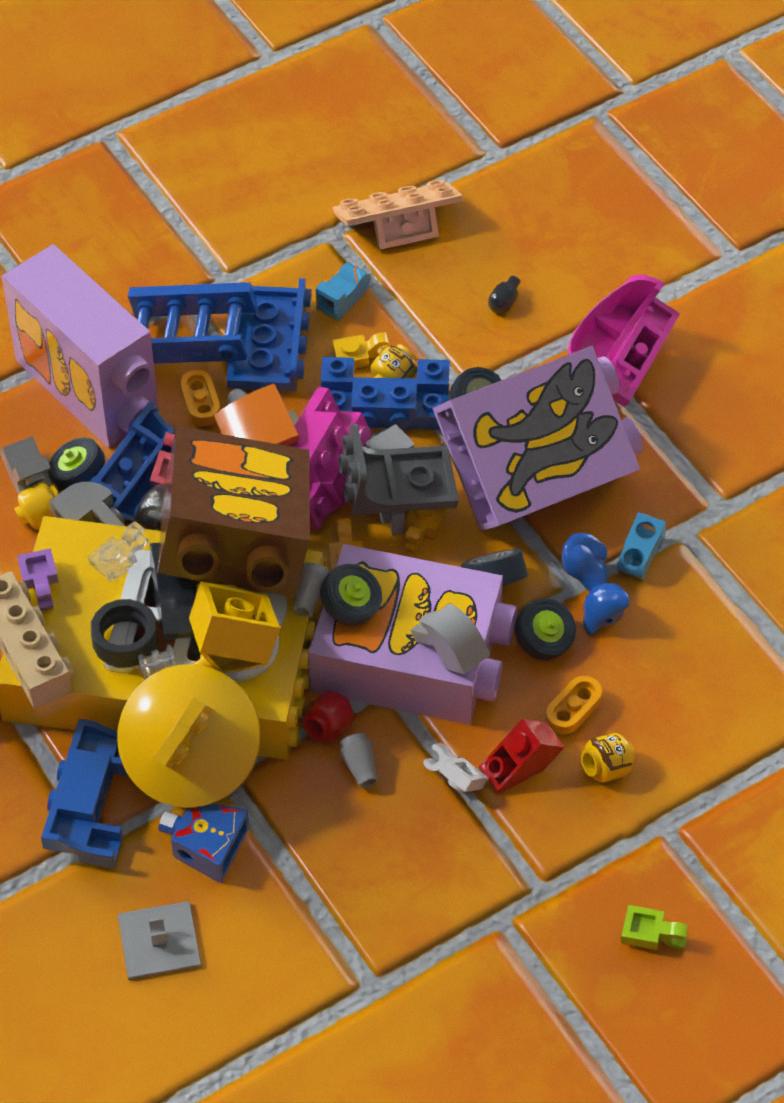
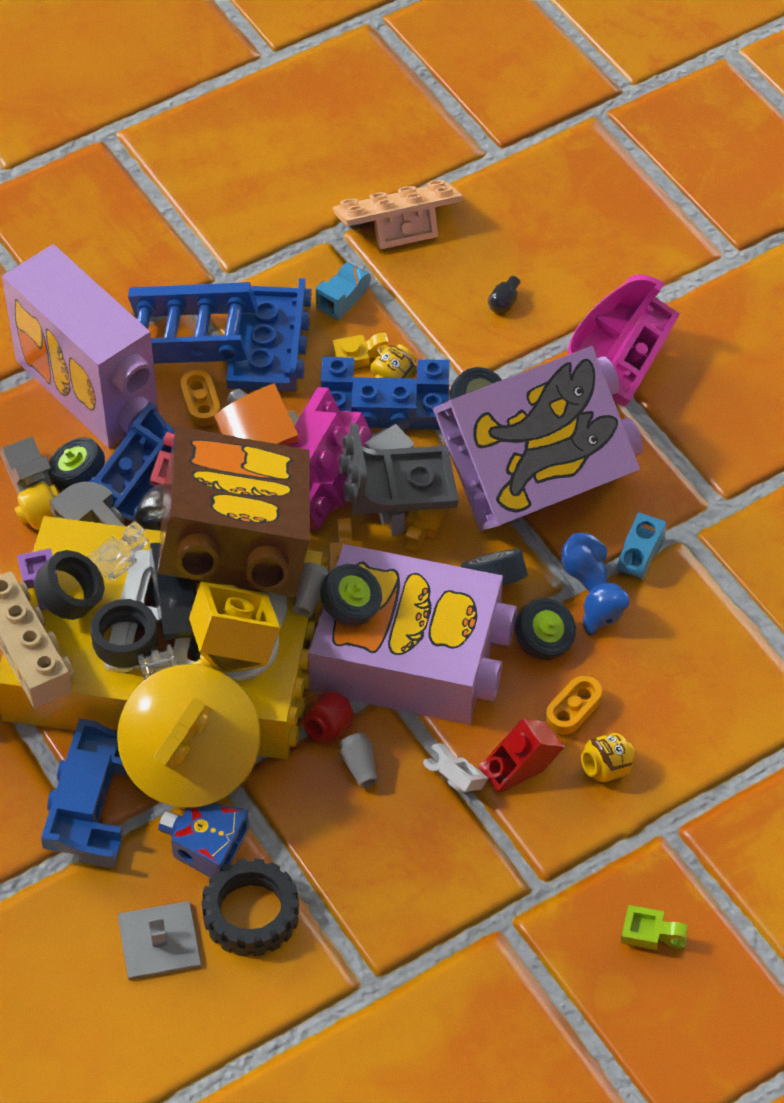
(83, 571): none -> black tyre
(246, 874): none -> black tyre
(453, 637): light grey brick -> none

